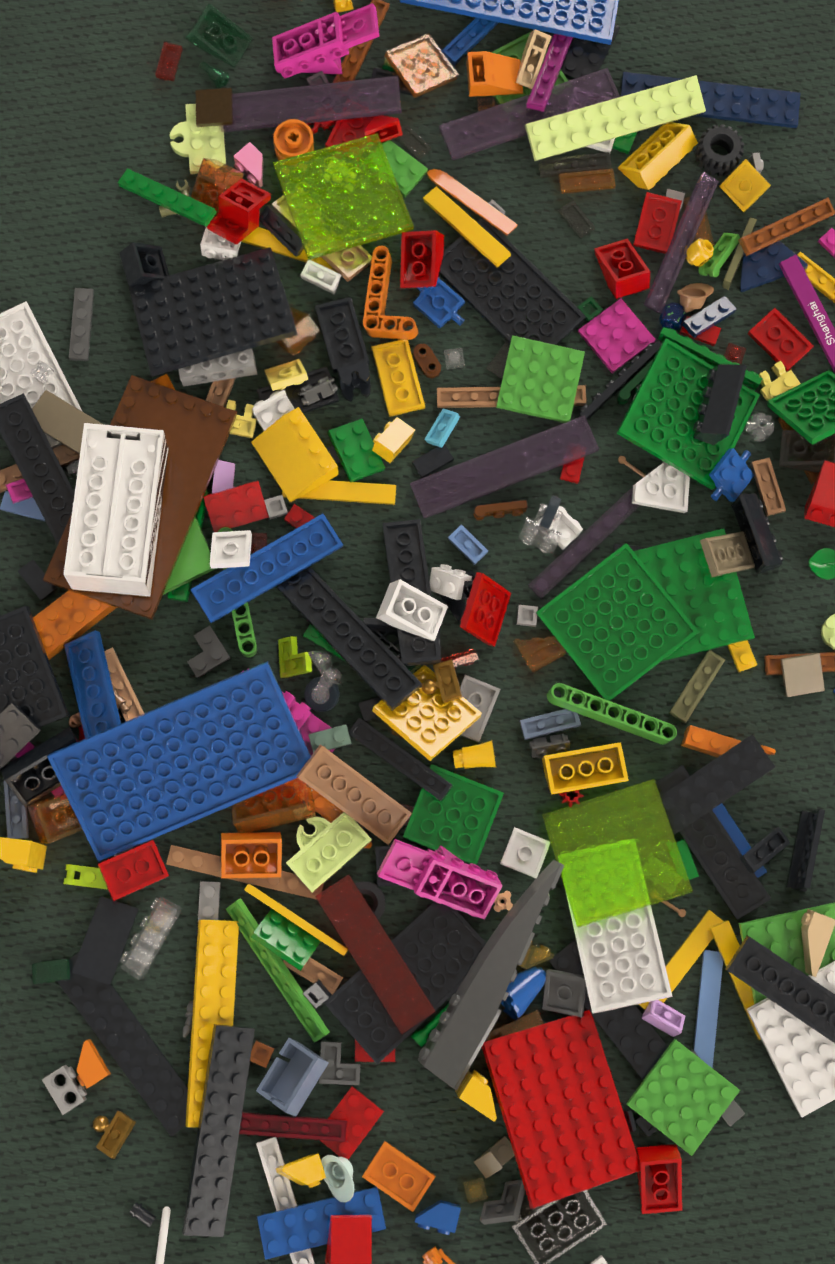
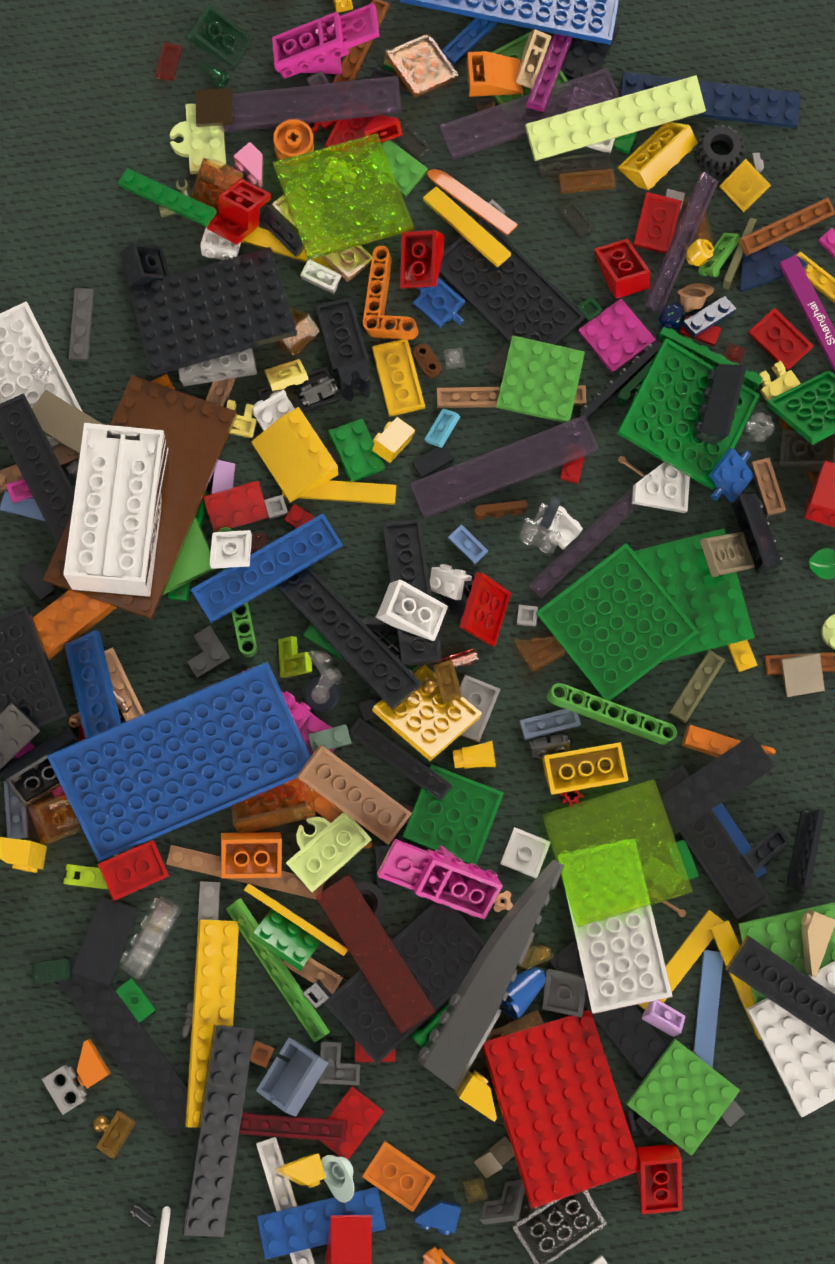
(135, 1000): none -> green plate

